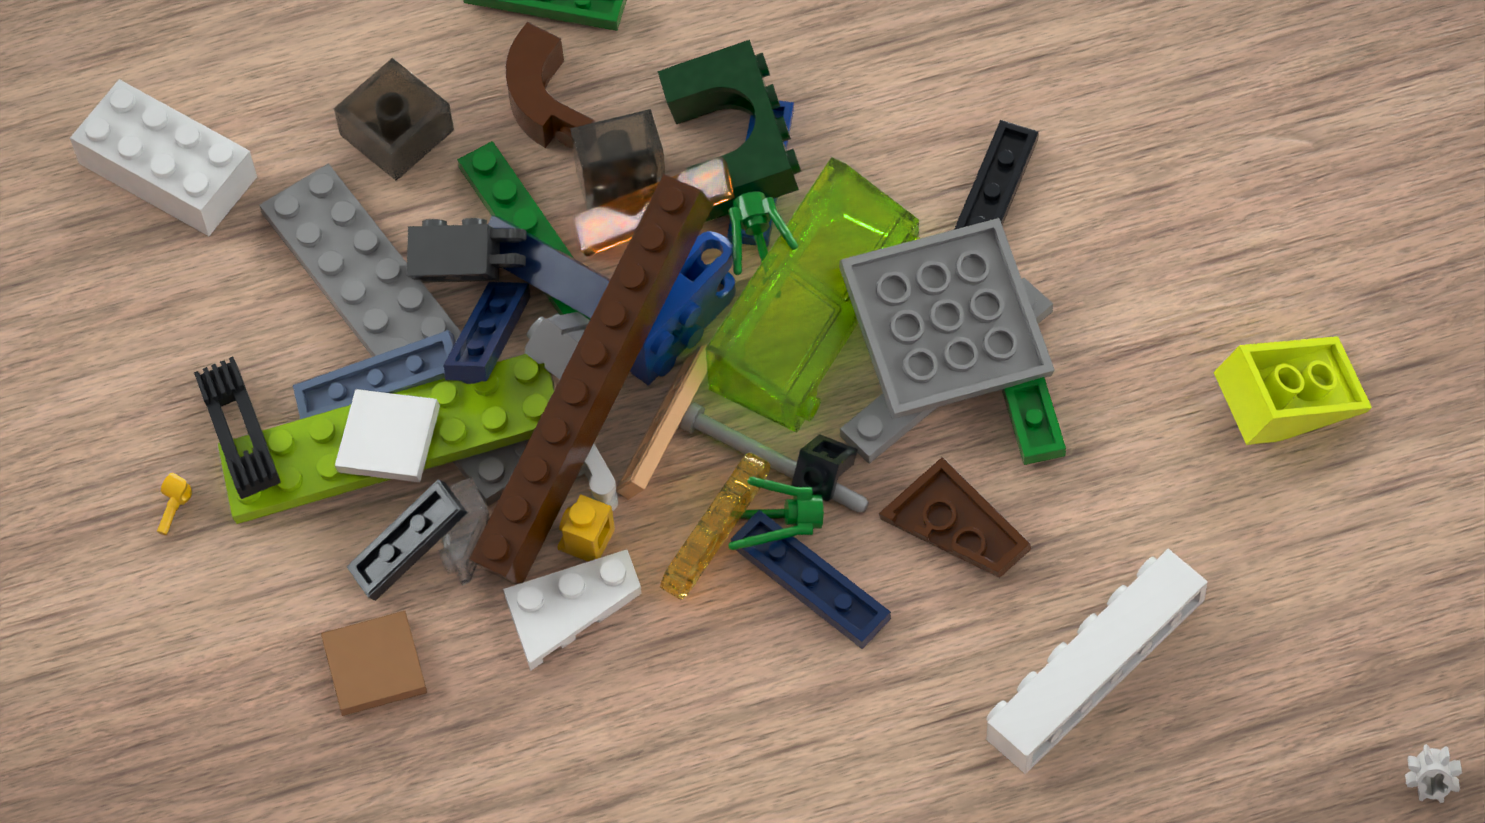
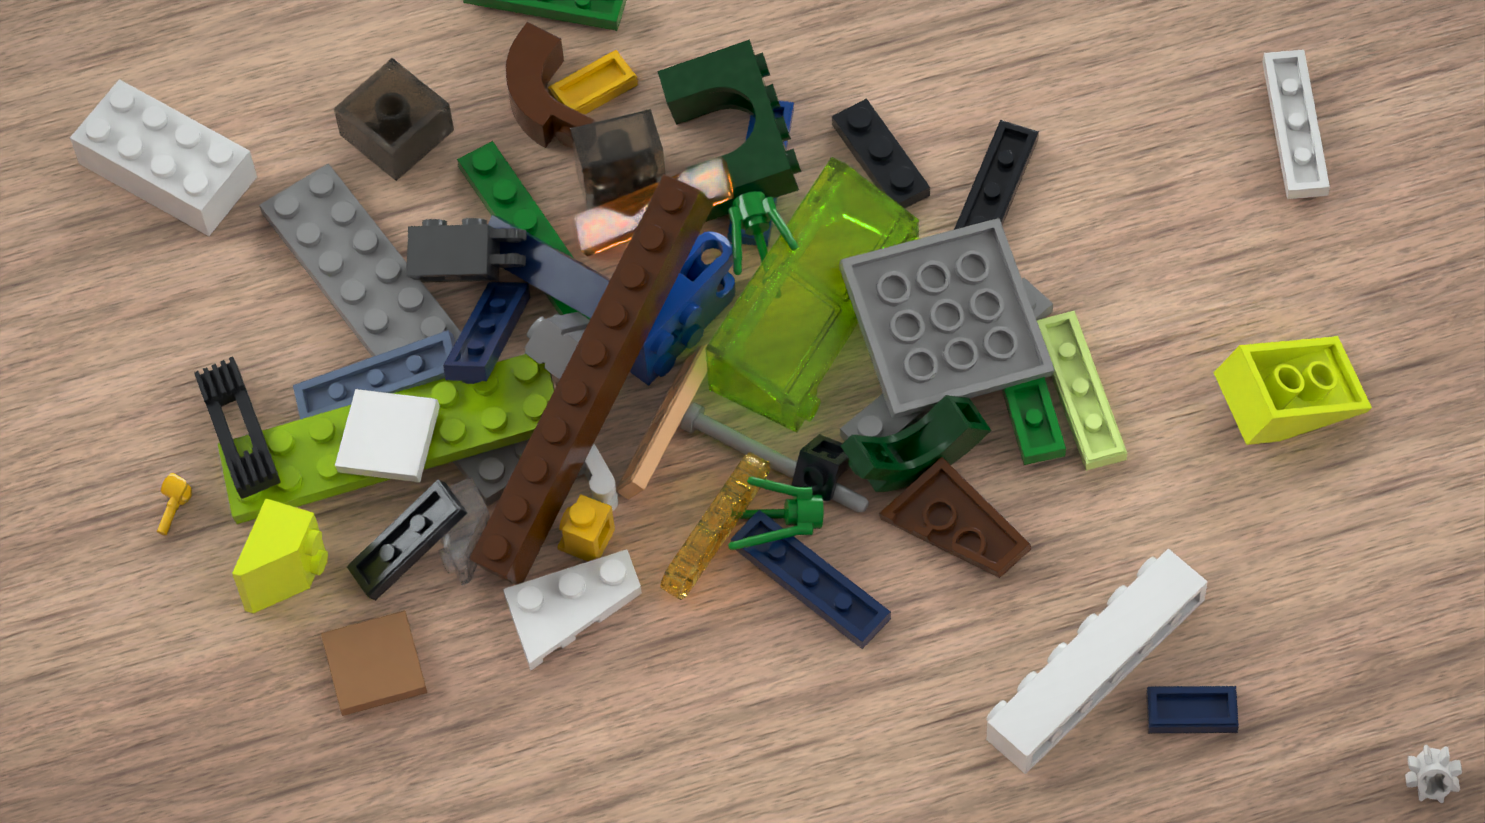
(279, 556): none -> neon yellow slope
(595, 83): none -> yellow tile
(880, 154): none -> black plate
(901, 458): none -> dark green arch
(1081, 392): none -> yellowish green tile
(1192, 709): none -> dark blue tile
(1295, 124): none -> white plate

